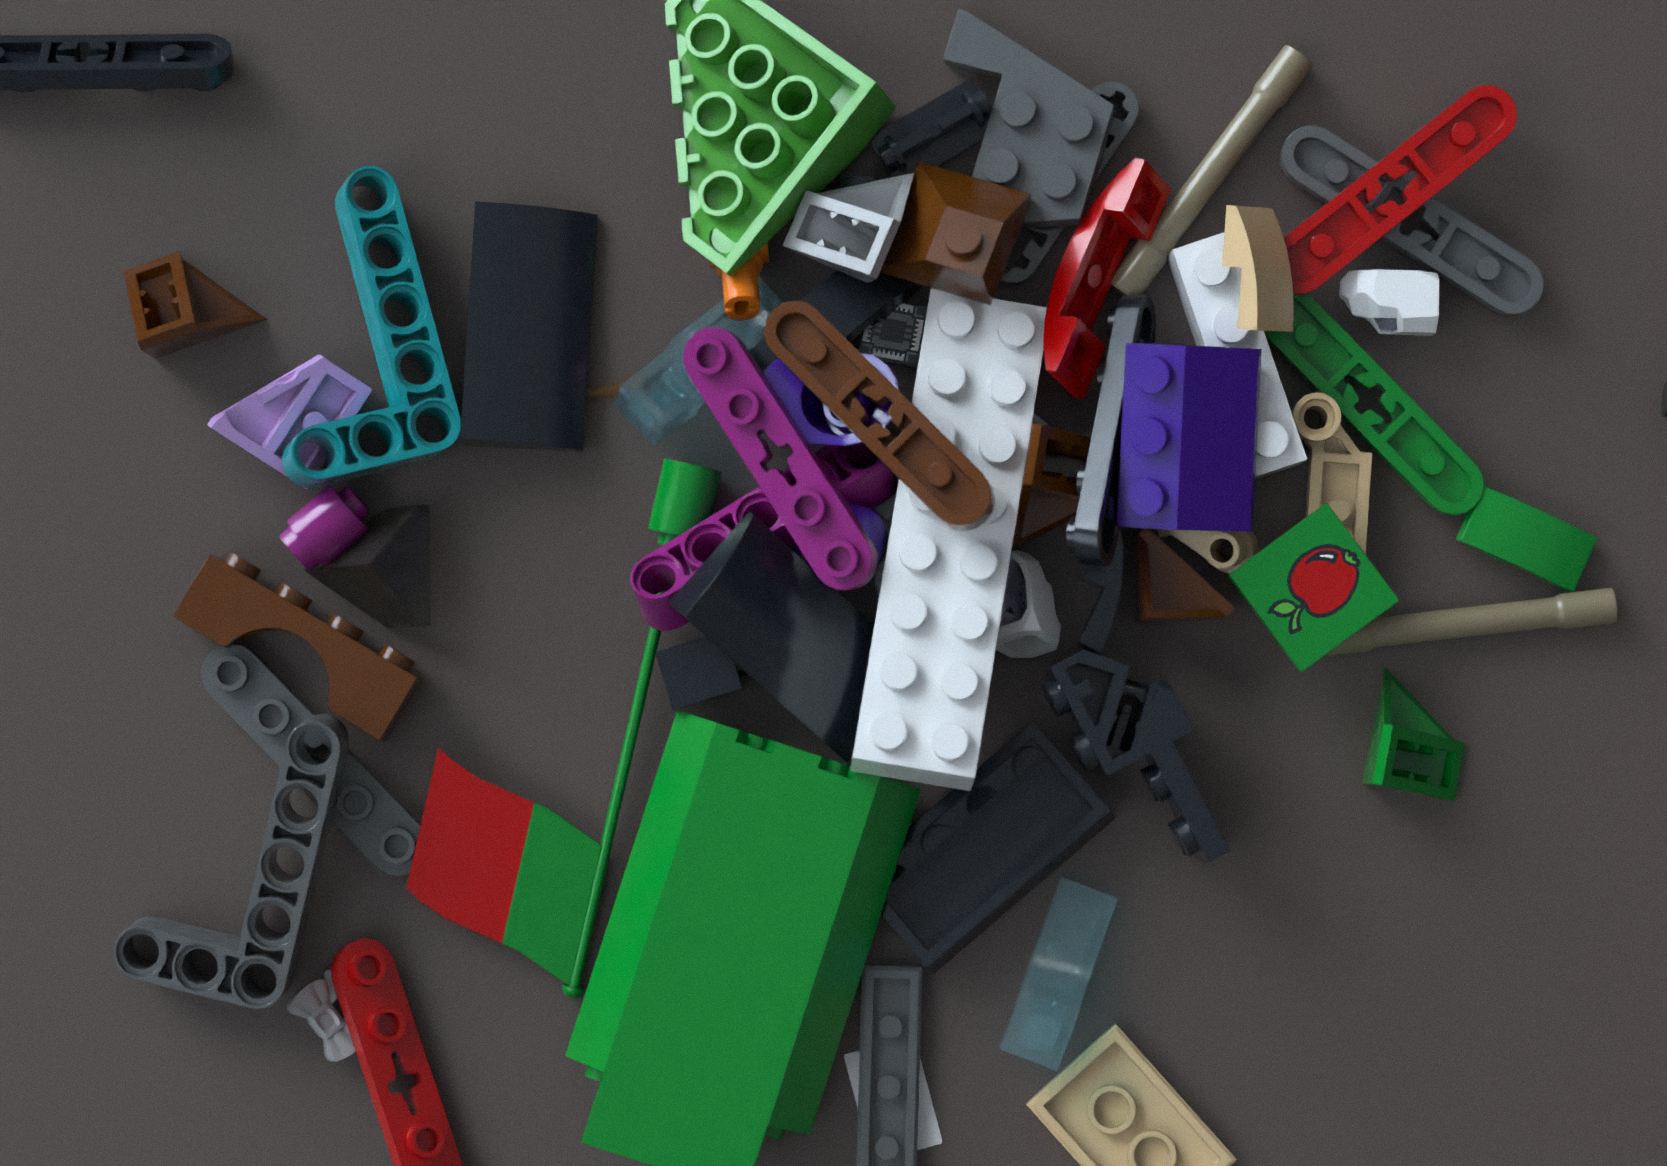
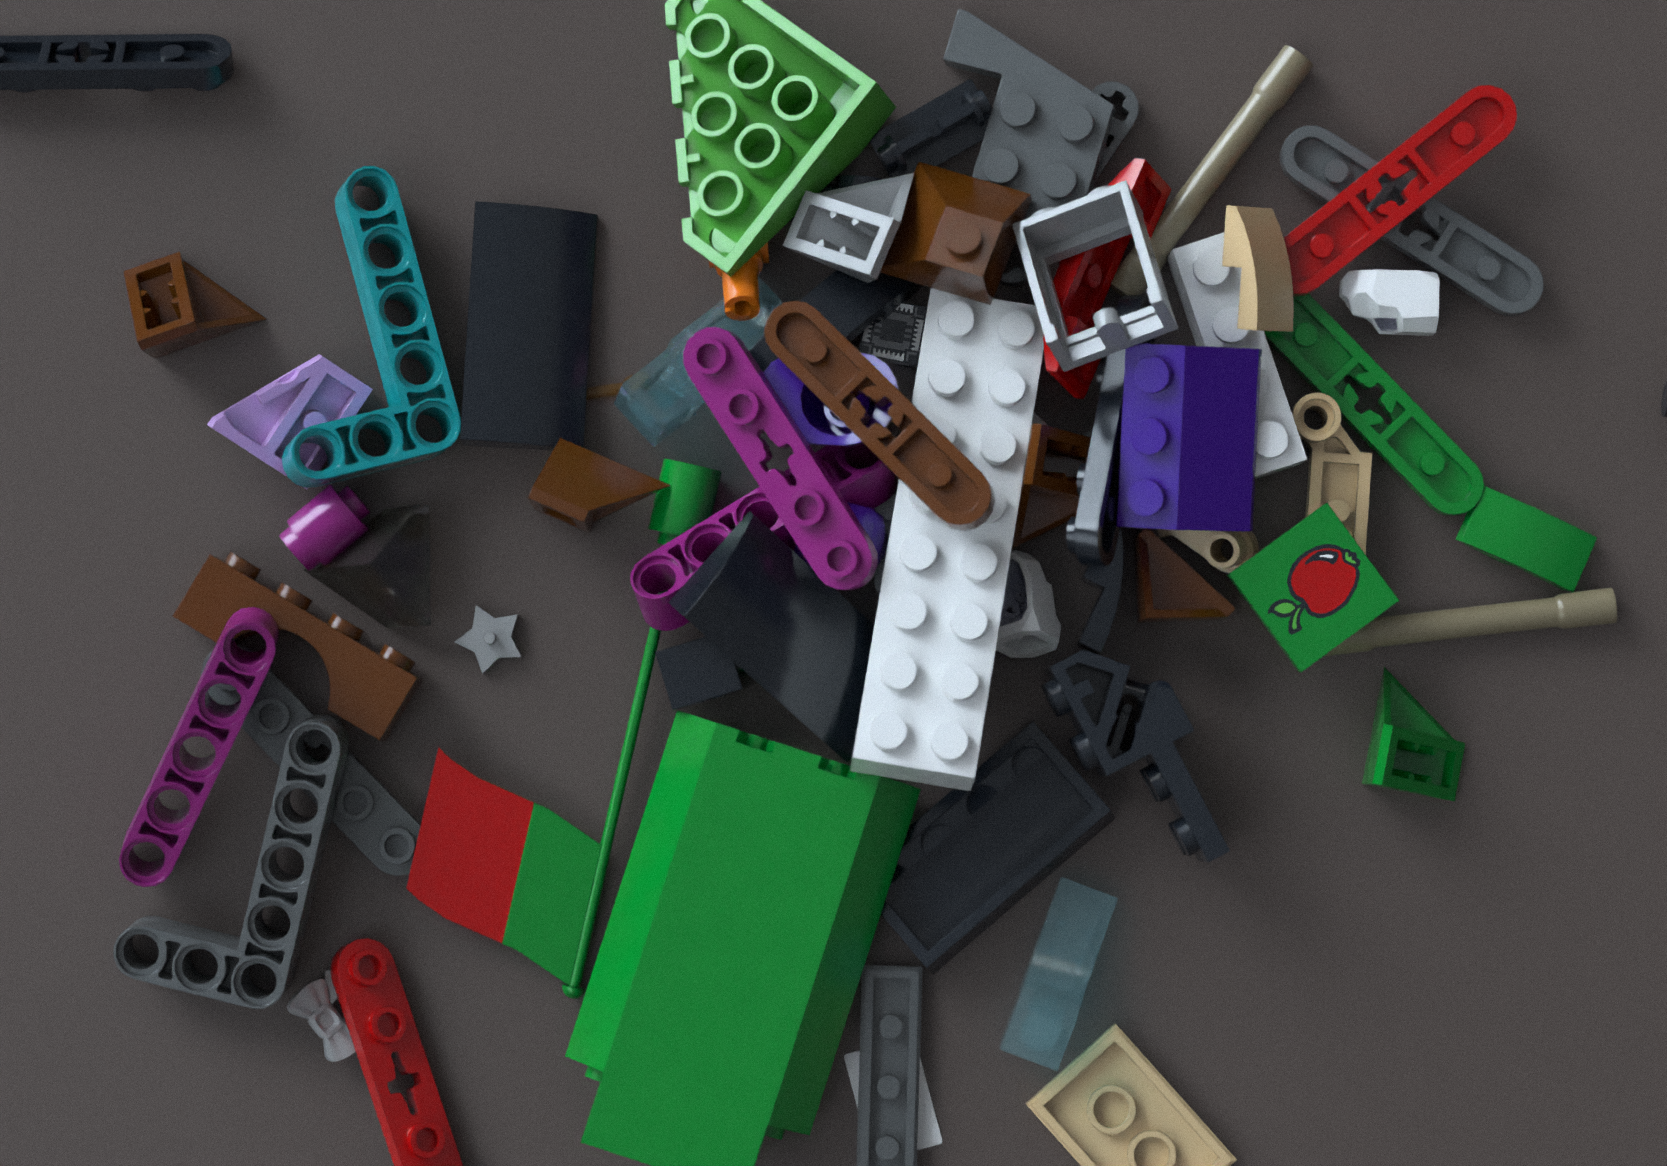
(192, 774): none -> magenta beam
(491, 638): none -> light grey piece
(586, 487): none -> reddish brown slope
(1073, 229): none -> light grey window

